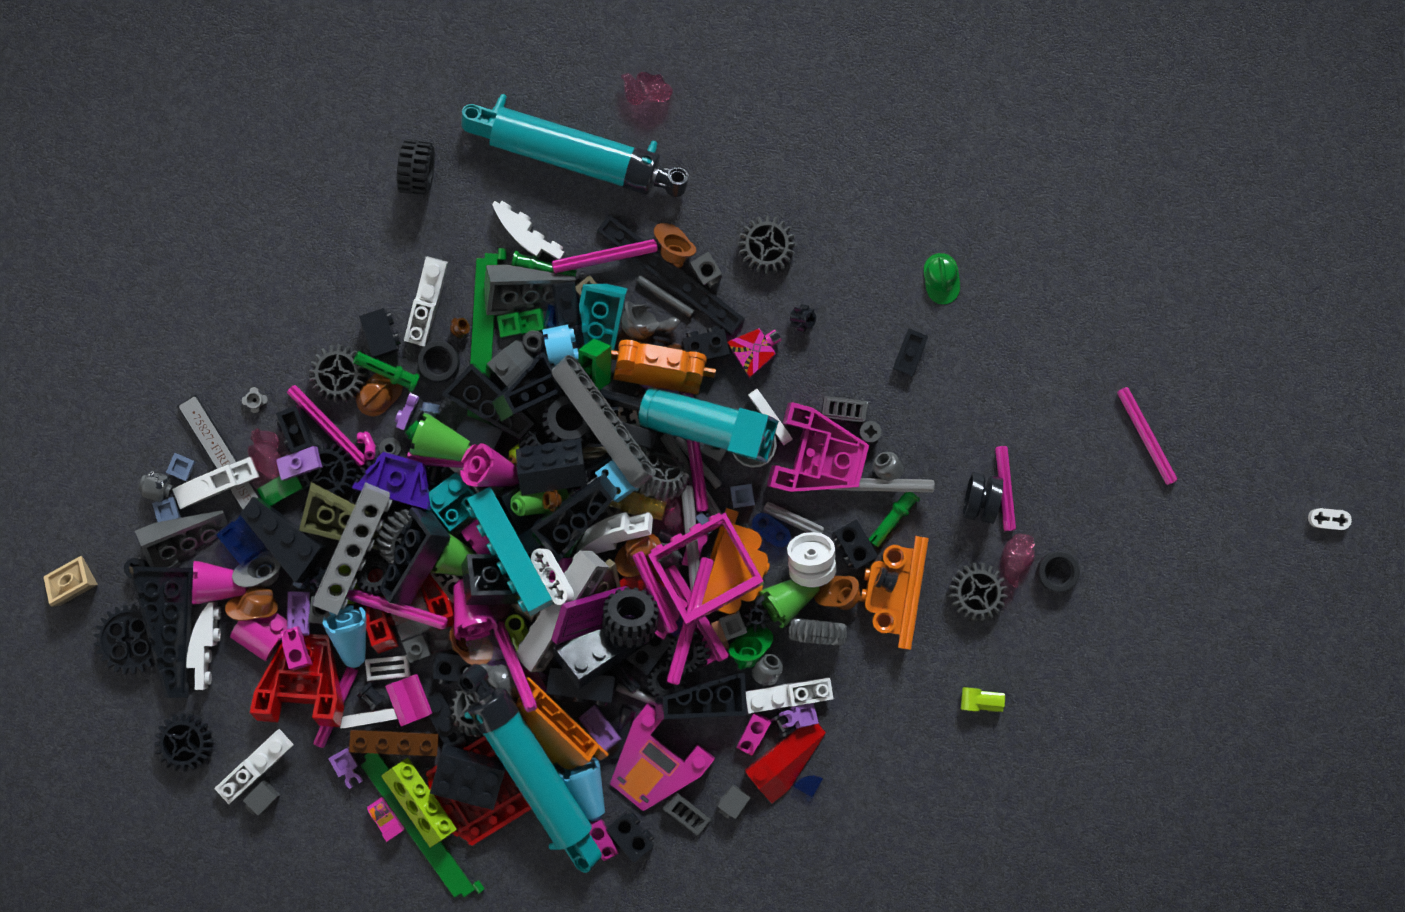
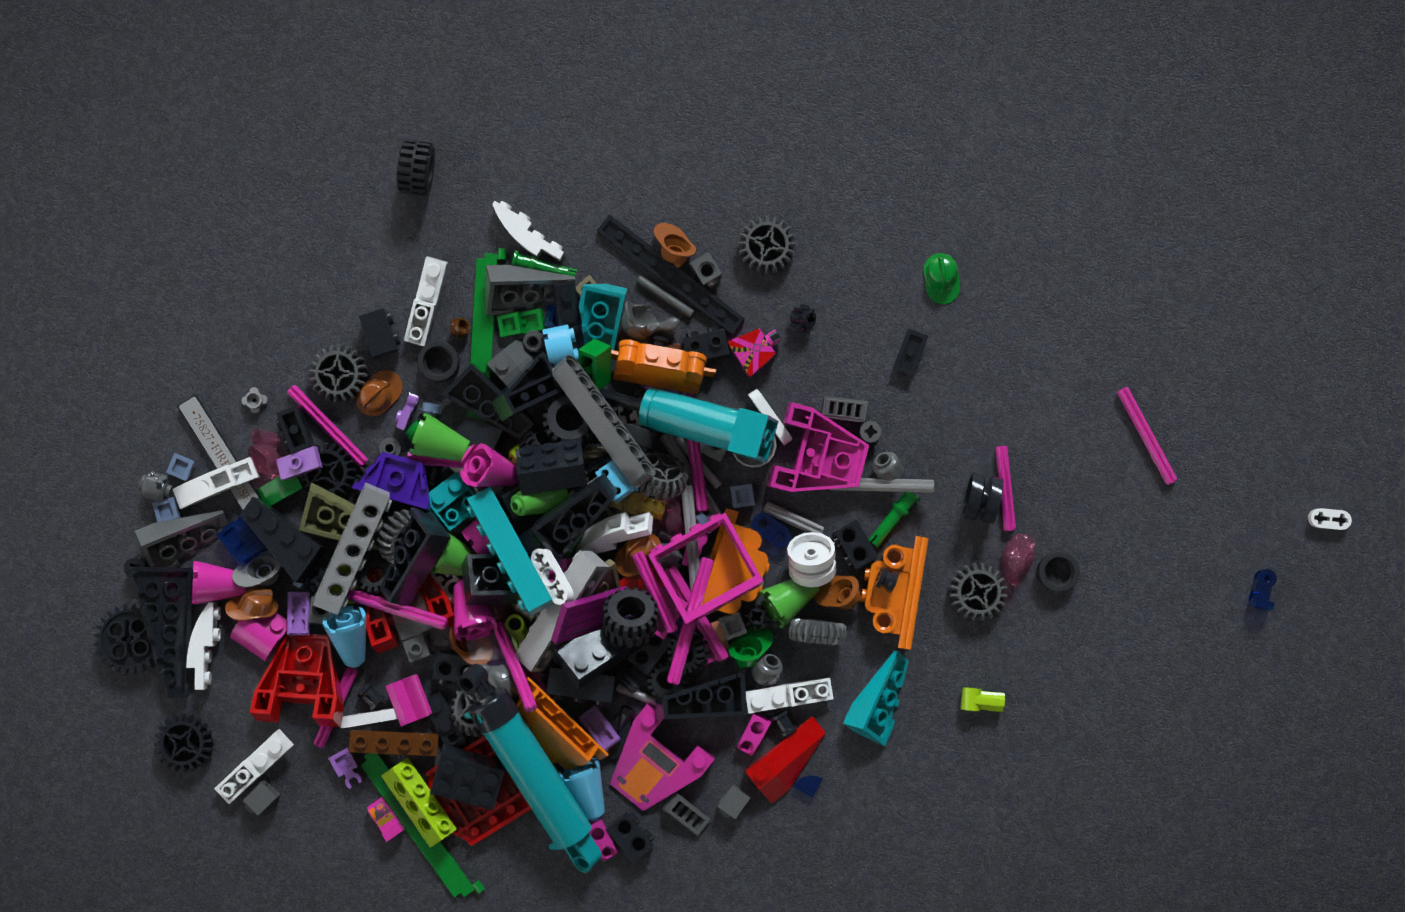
(68, 582): tan slope -> none
(295, 648): dark pink leg -> none
(370, 447): dark pink arm -> none
(395, 374): green pin -> none
(406, 665): white tile -> none
(551, 500): reddish brown plate -> none
(573, 149): teal piece -> none
(604, 256): dark pink axle -> none
(646, 88): clear pink hair -> none
(801, 716): medium lavender plate -> none
(874, 707): none -> teal wedge
(1261, 590): none -> clear blue leg

